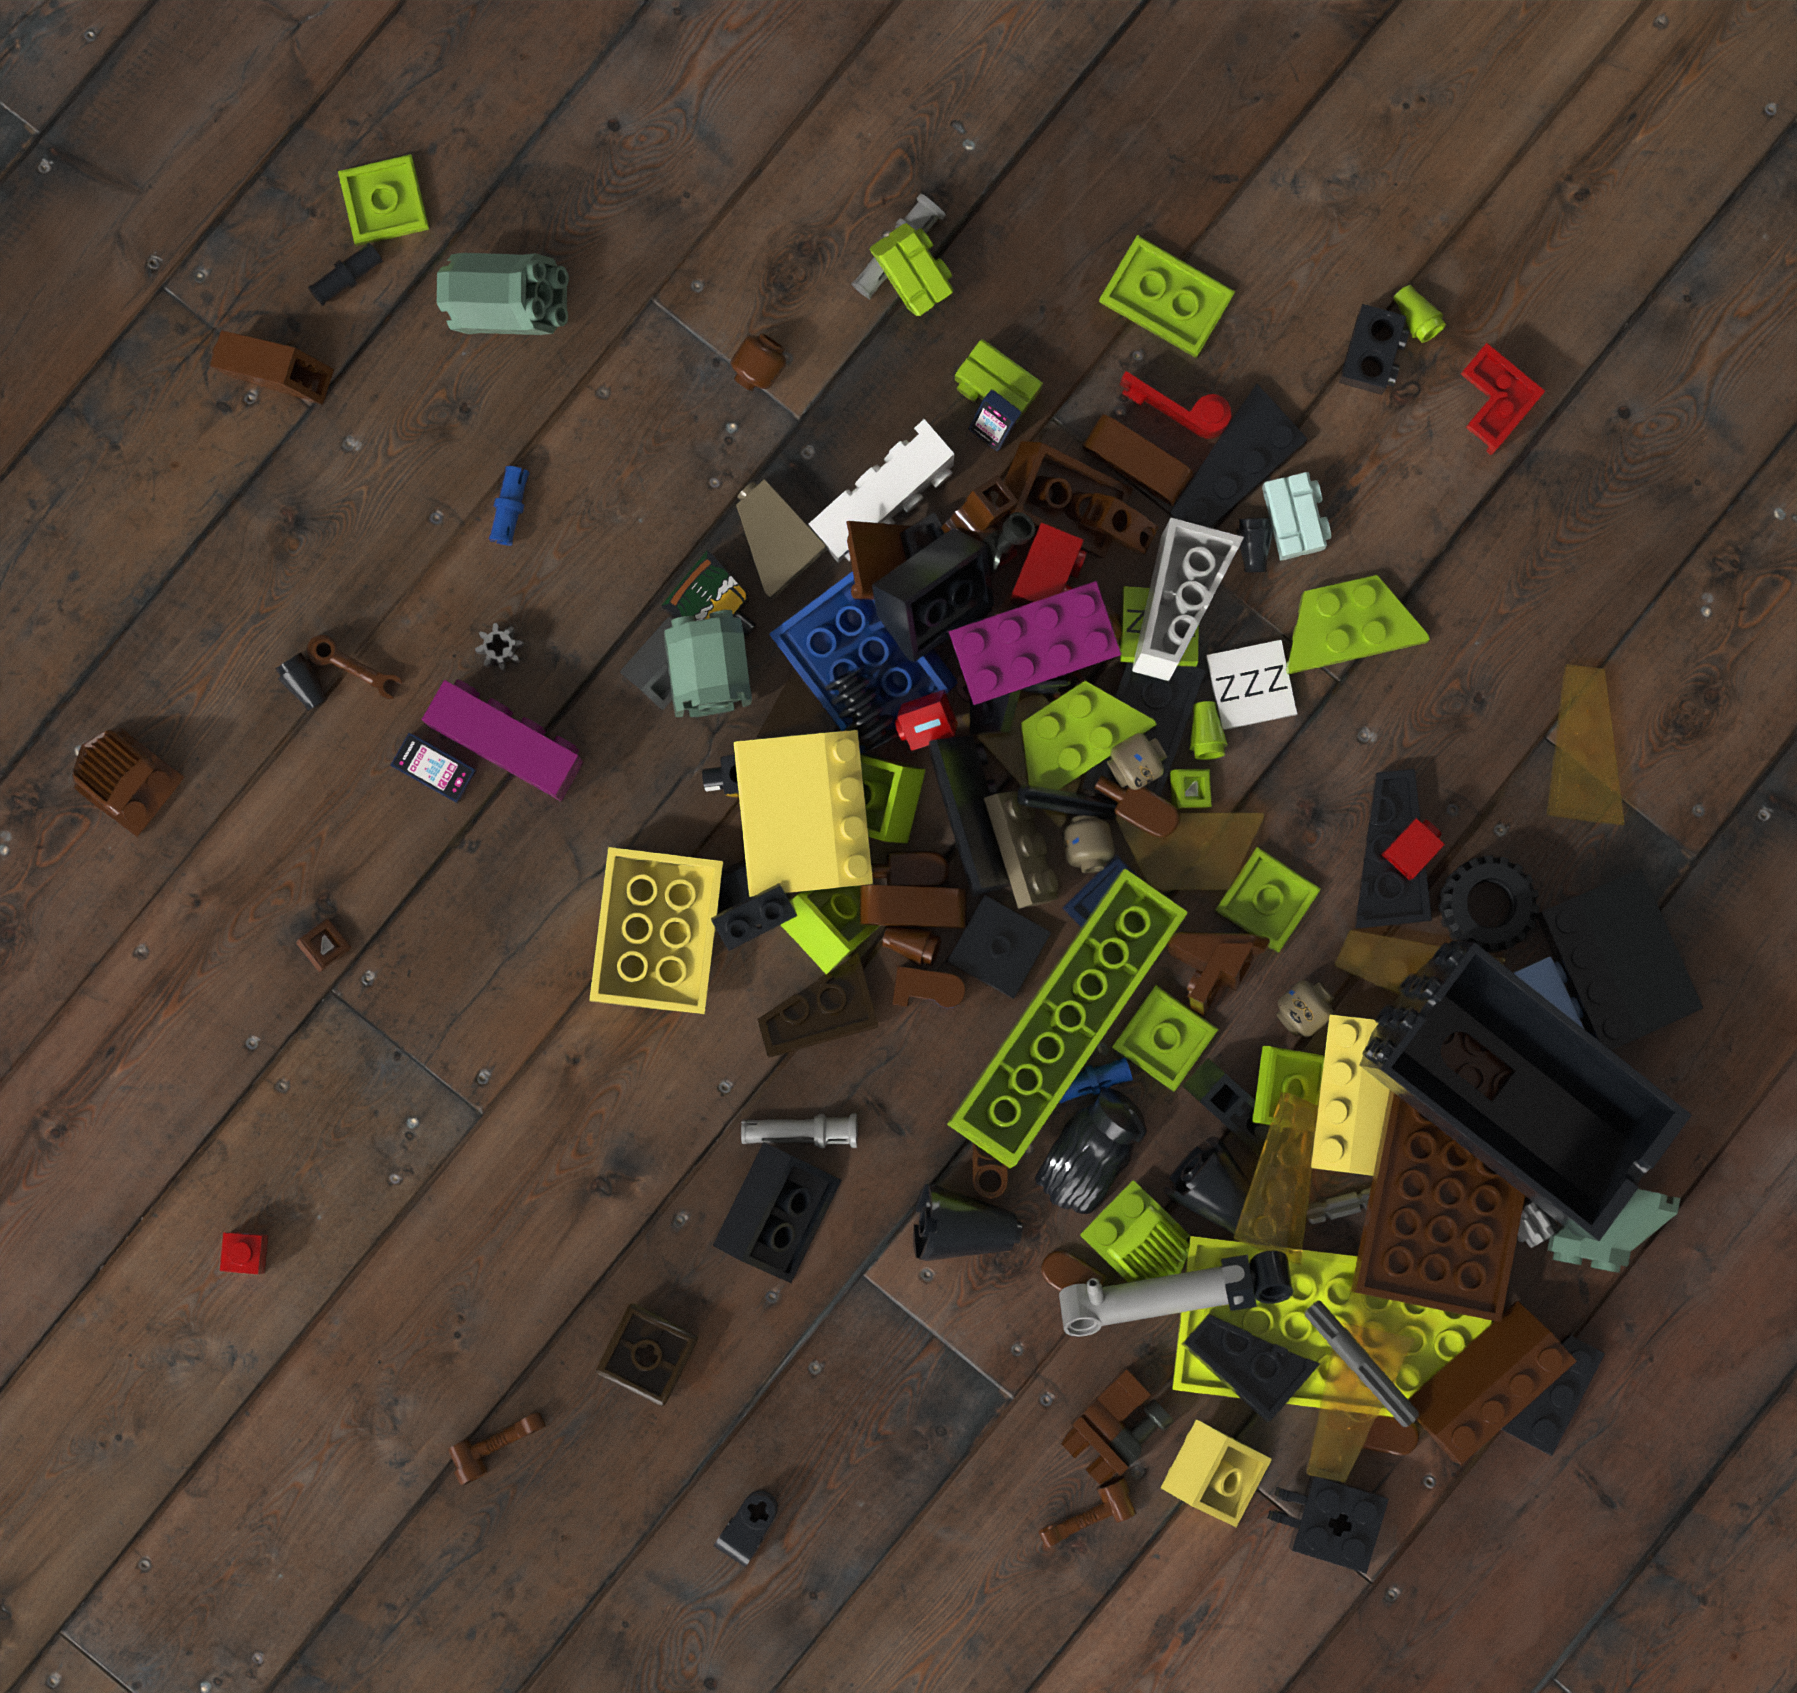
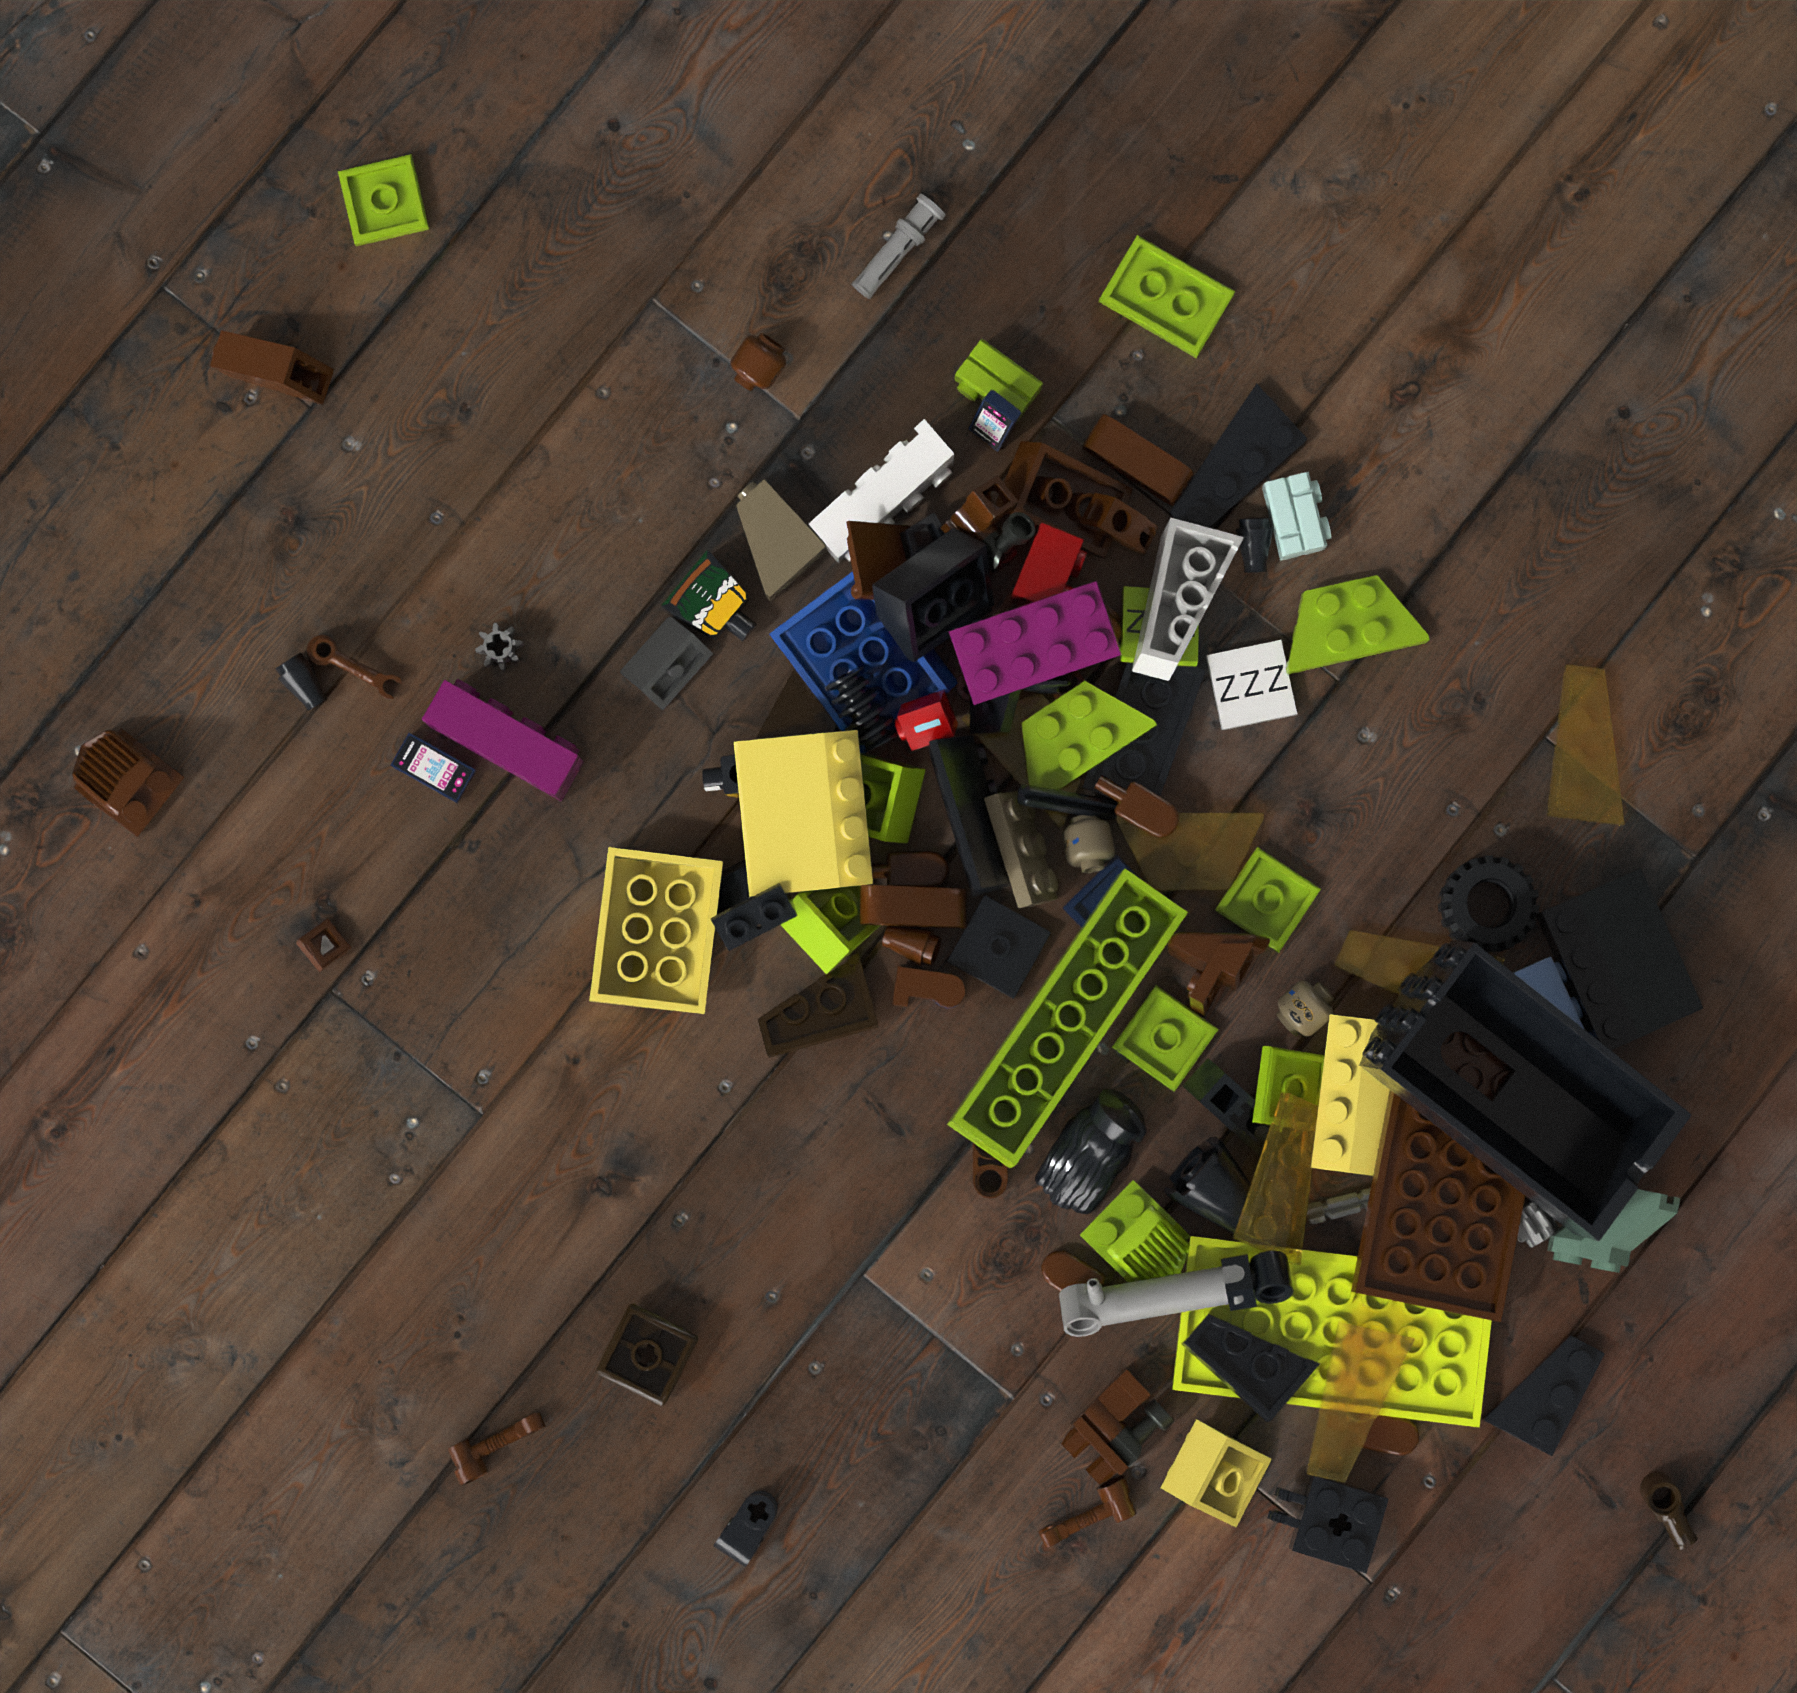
(243, 1253): red brick -> none
(345, 274): black pin -> none
(503, 293): sand green brick -> none
(509, 505): blue pin -> none
(707, 664): sand green brick -> none
(777, 1212): black slope -> none
(820, 1131): light grey pin -> none
(912, 268): lime brick -> none
(961, 1226): black cone -> none
(1098, 1078): blue pin -> none
(1137, 761): dark tan head -> none
(1190, 788): lime tile -> none
(1206, 419): red door -> none
(1207, 732): lime cone -> none
(1361, 1363): dark grey axle -> none
(1366, 347): black brick -> none
(1385, 892): black wing -> none
(1414, 847): red brick -> none
(1421, 316): lime cone -> none
(1489, 1382): reddish brown slope -> none
(1509, 393): red panel -> none
(1668, 1509): none -> dark brown pin

